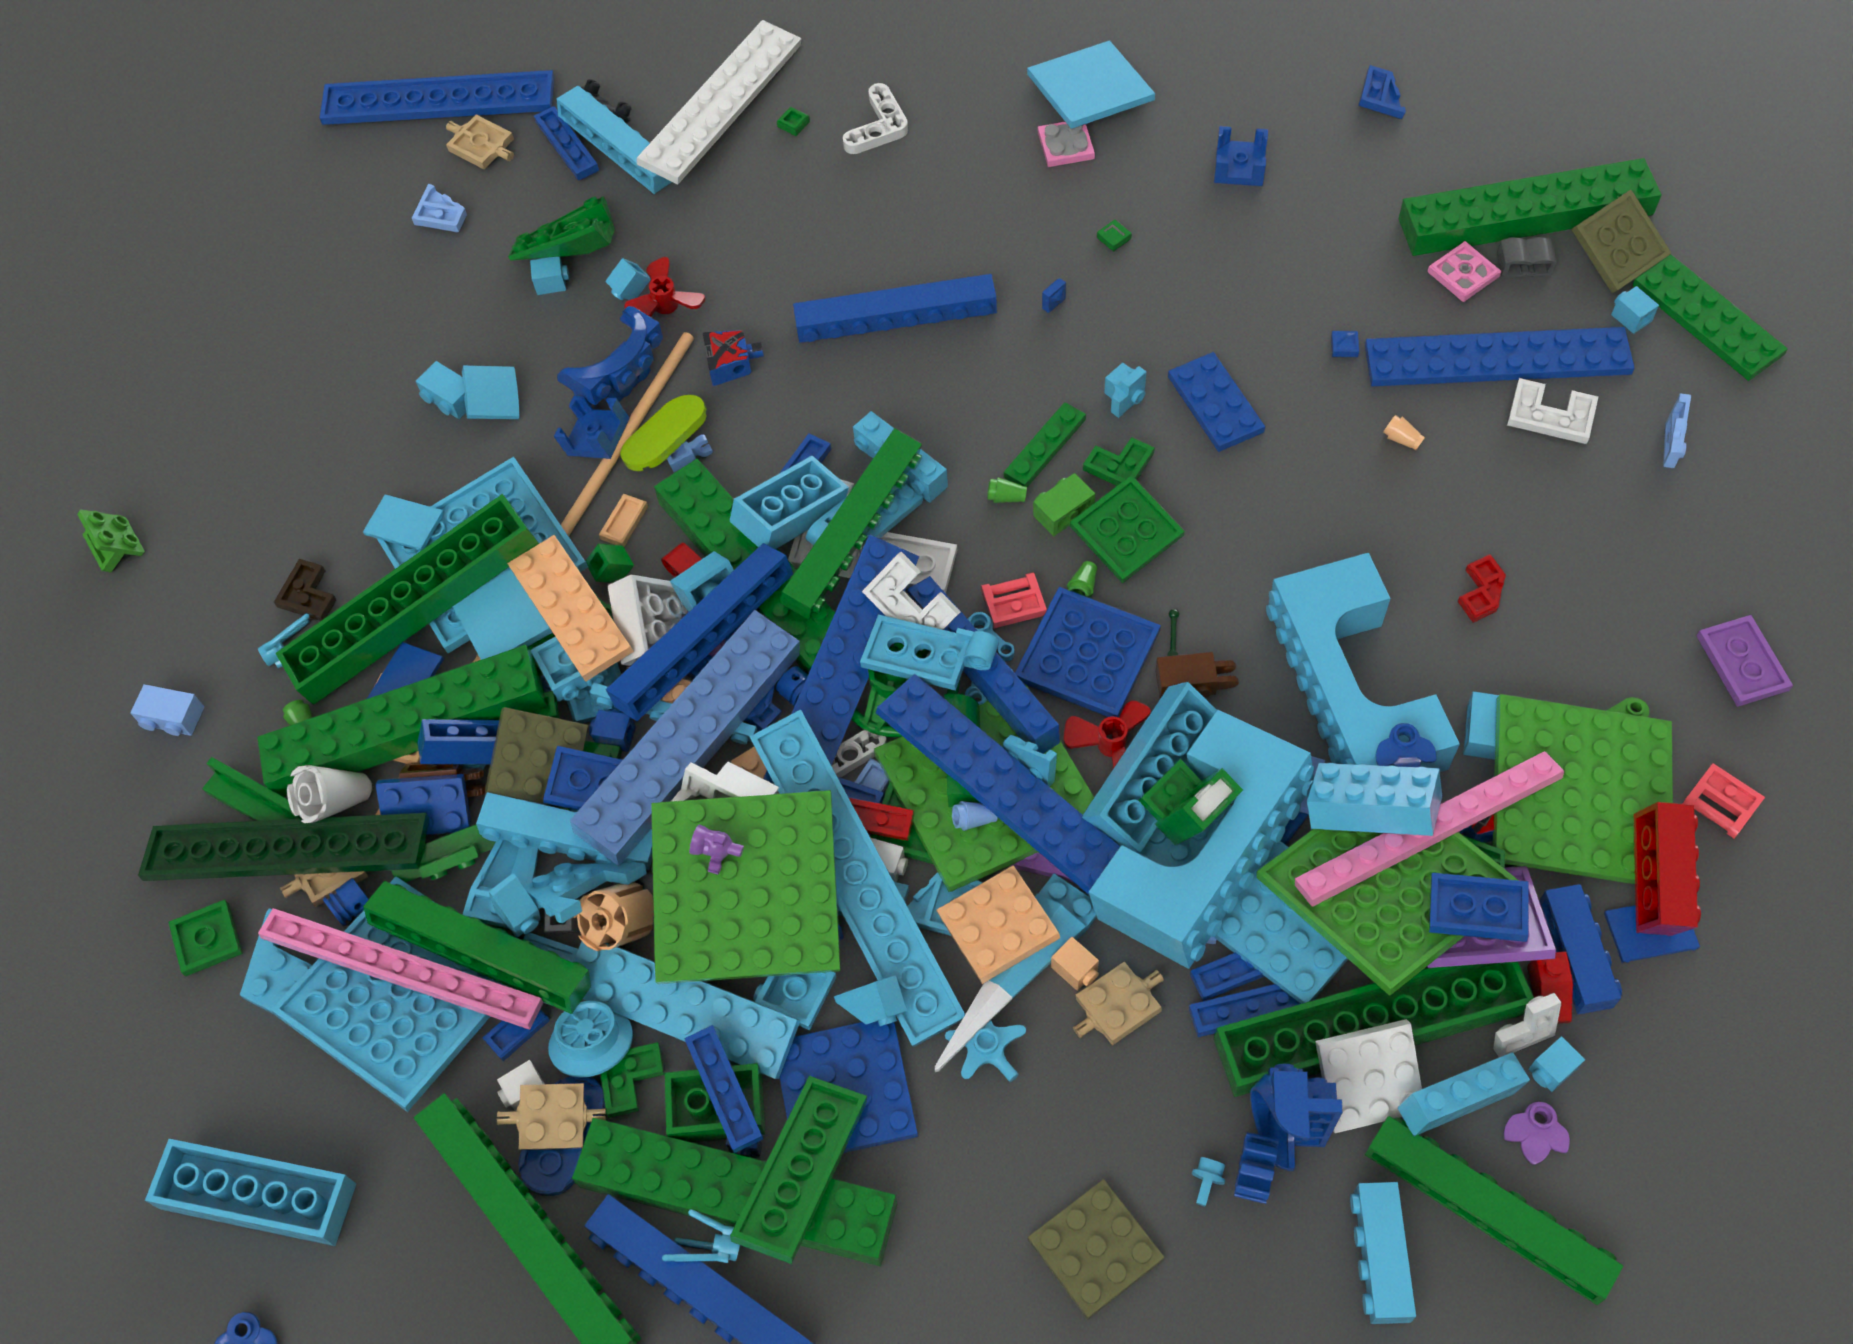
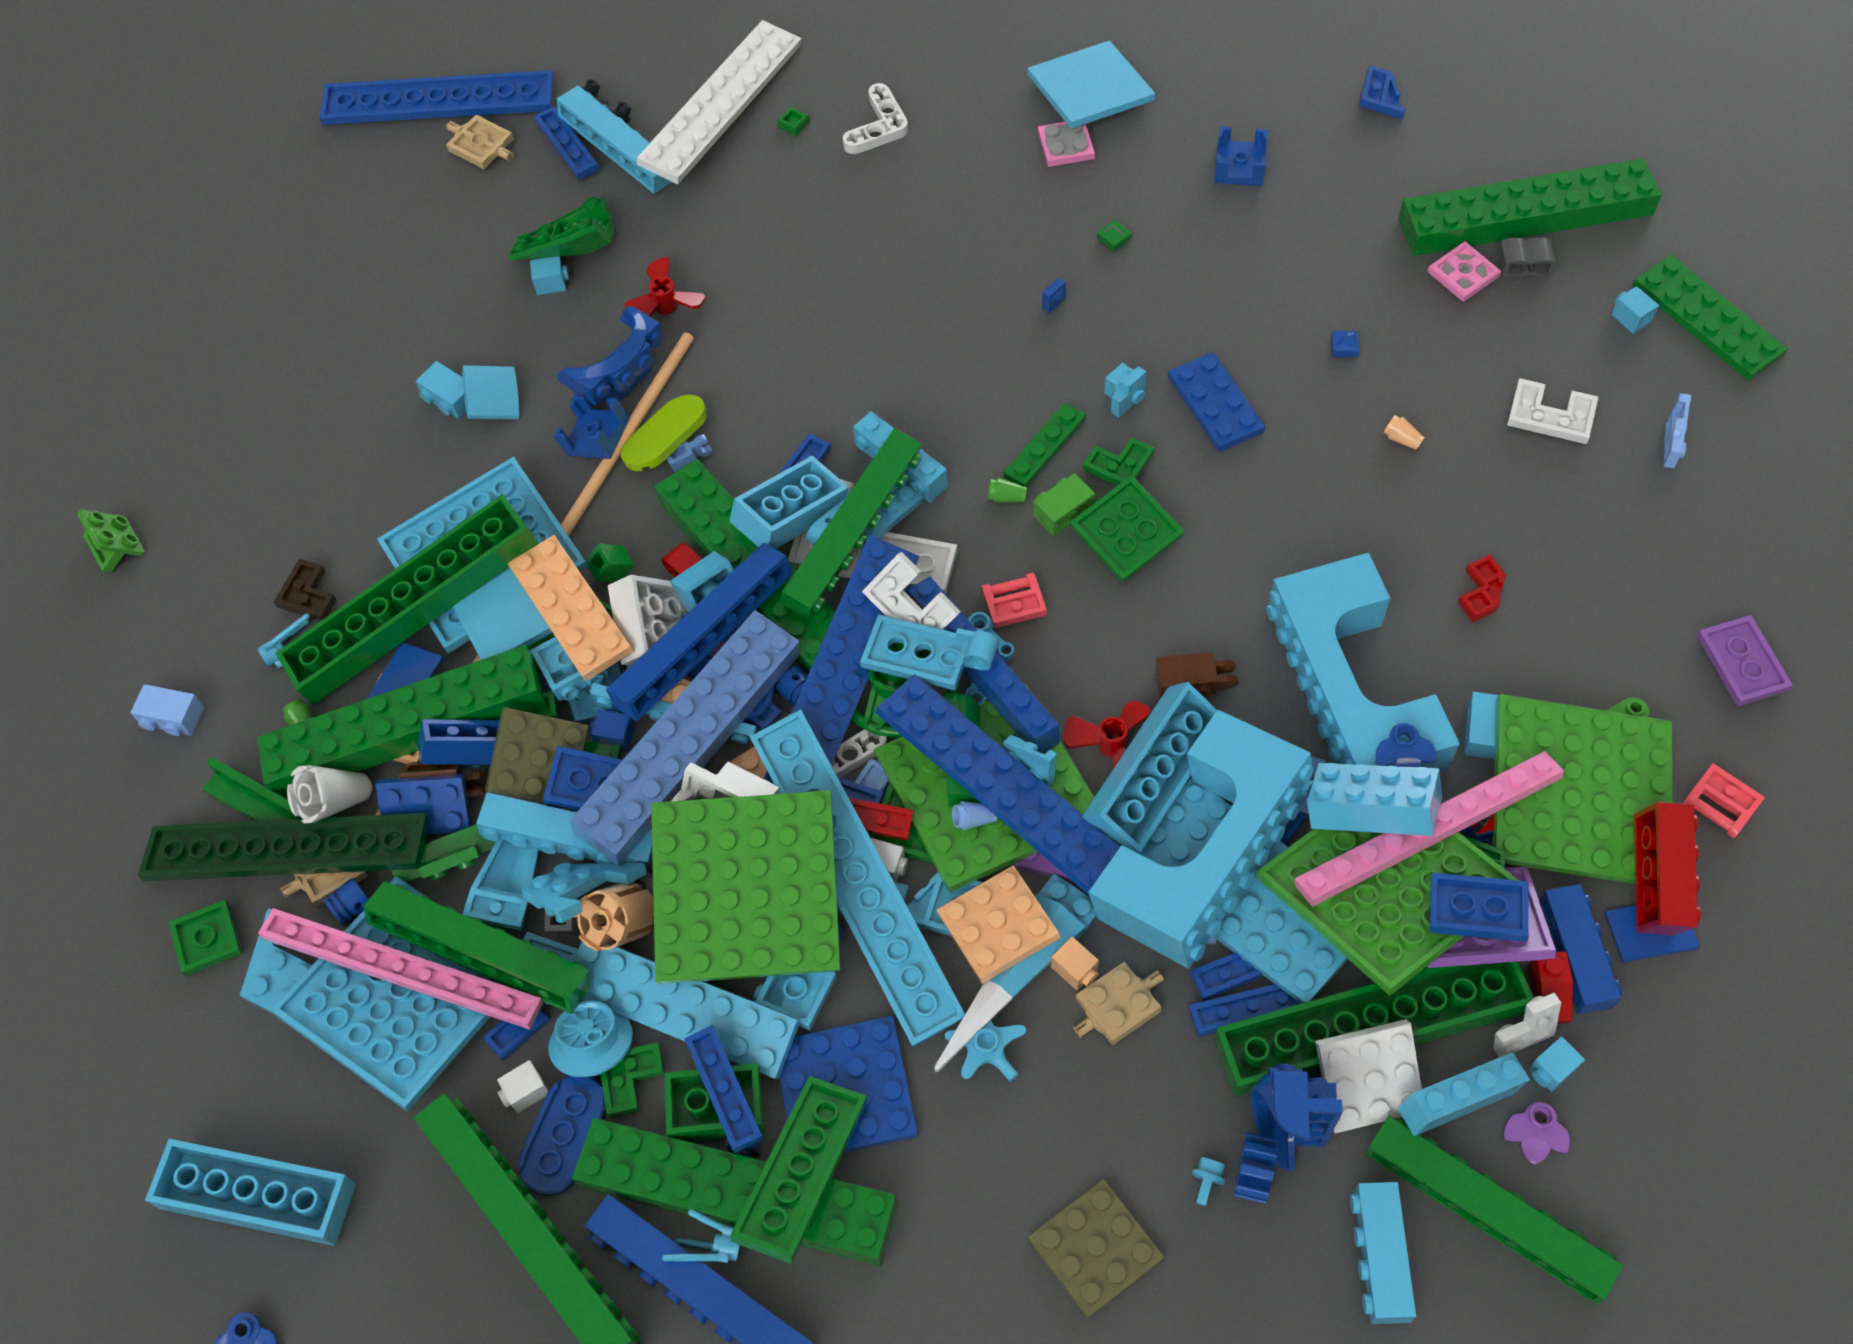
(403, 522): medium azure piece -> none
(438, 211): light blue wing -> none
(515, 906): medium azure slope -> none
(551, 1116): tan plate -> none
(623, 520): light nougat tile -> none
(627, 280): medium azure brick -> none
(714, 844): medium lavender piece -> none
(729, 355): torso -> none
(874, 1001): medium azure slope -> none
(895, 308): blue brick -> none
(1084, 579): bright green cone -> none
(1087, 653): blue plate -> none
(1173, 614): dark green hinge -> none
(1186, 803): green brick -> none
(1498, 356): blue plate -> none
(1621, 241): olive plate -> none

